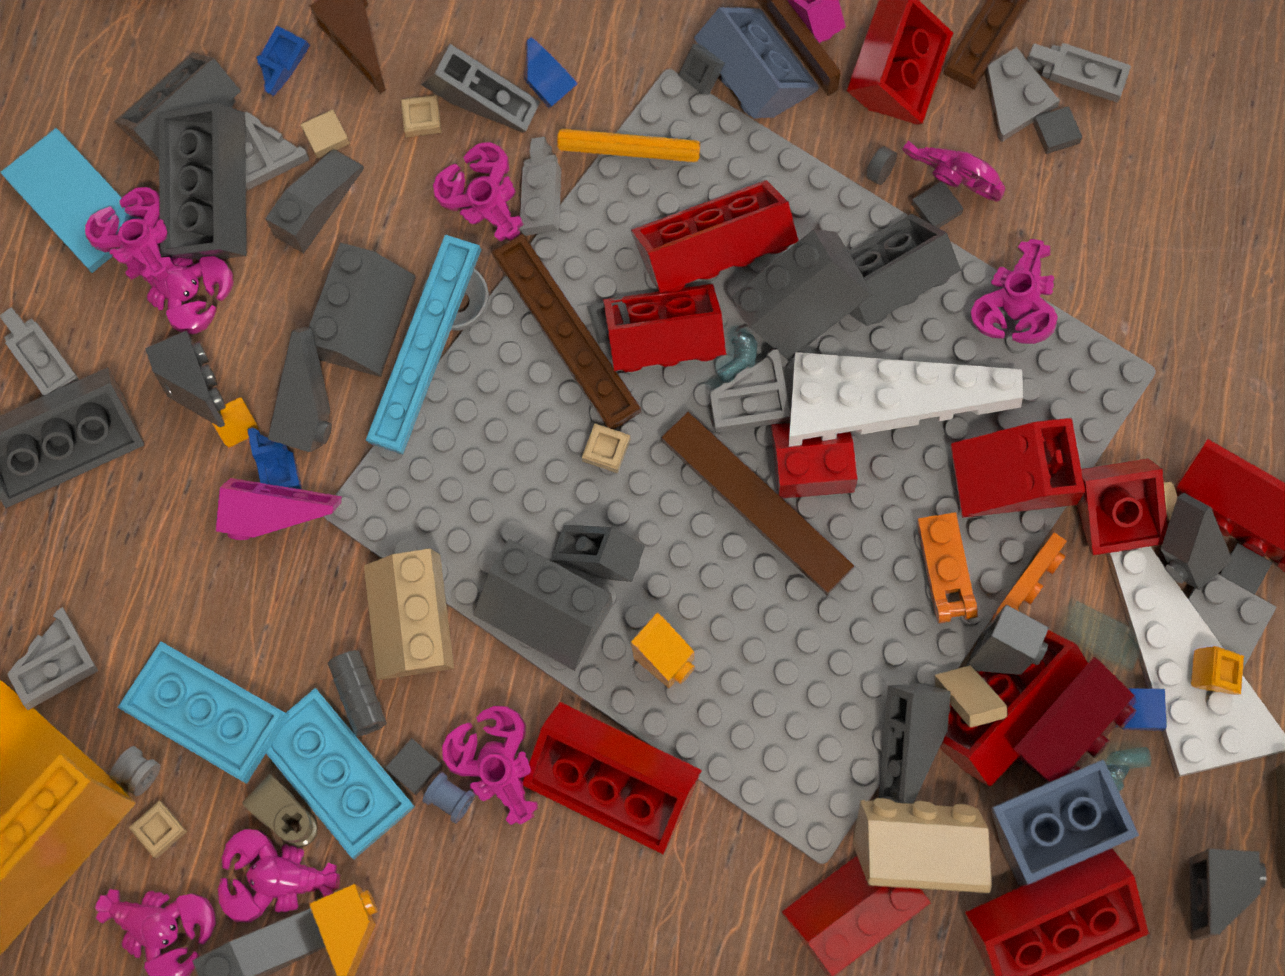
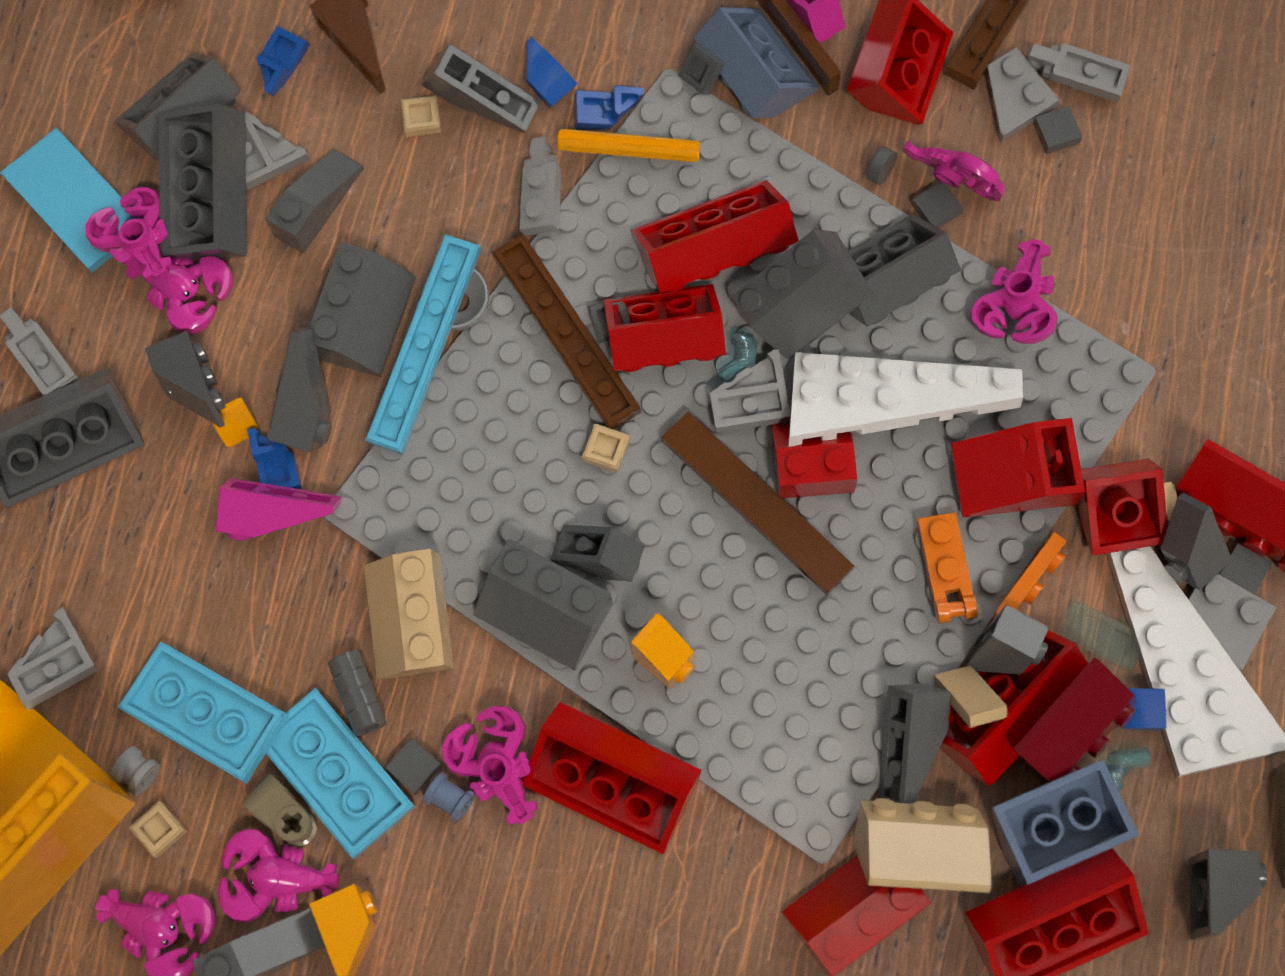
(325, 133): tan tile -> none
(483, 193): dark pink animal -> none
(604, 109): none -> blue slope
(1217, 670): light orange slope -> none

